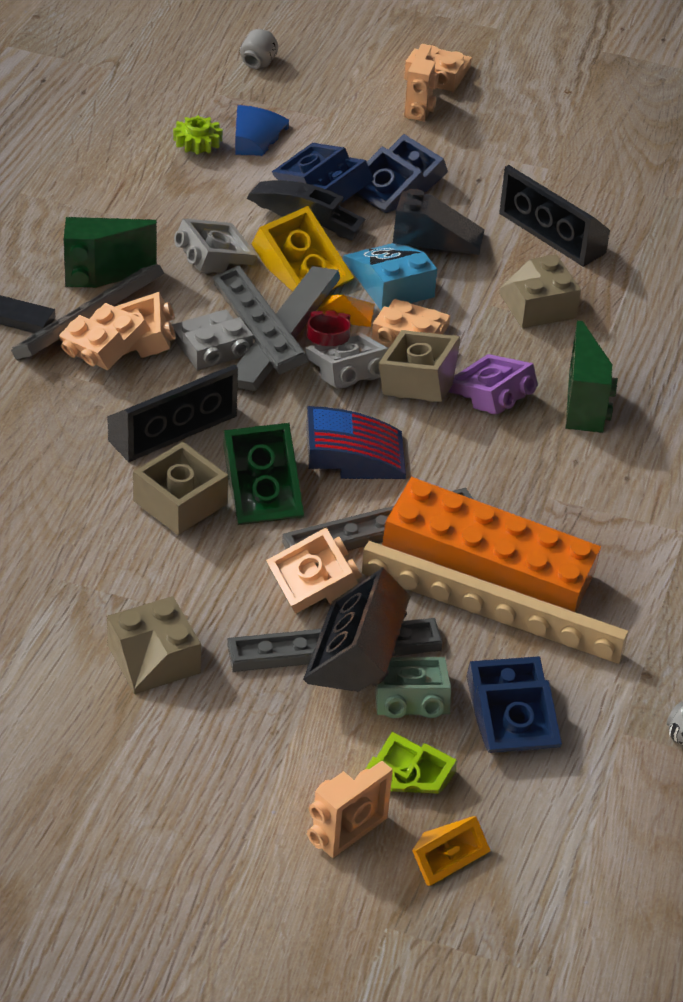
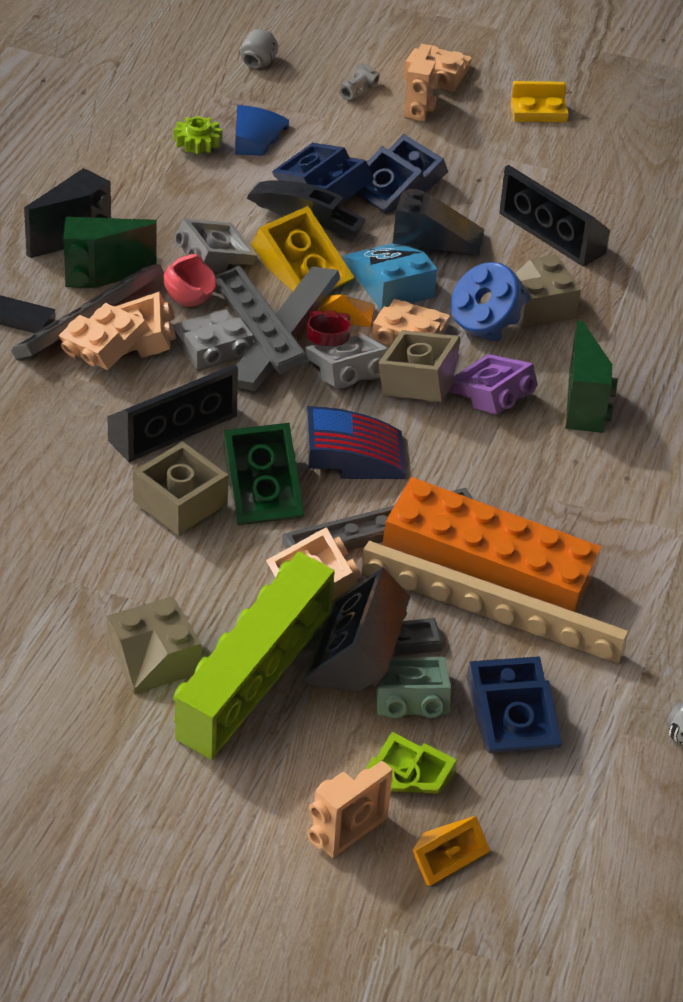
(78, 196): none -> black slope
(189, 281): none -> coral hair
(253, 655): none -> lime brick
(363, 76): none -> light grey bar
(501, 310): none -> blue plate
(539, 101): none -> yellow bracket

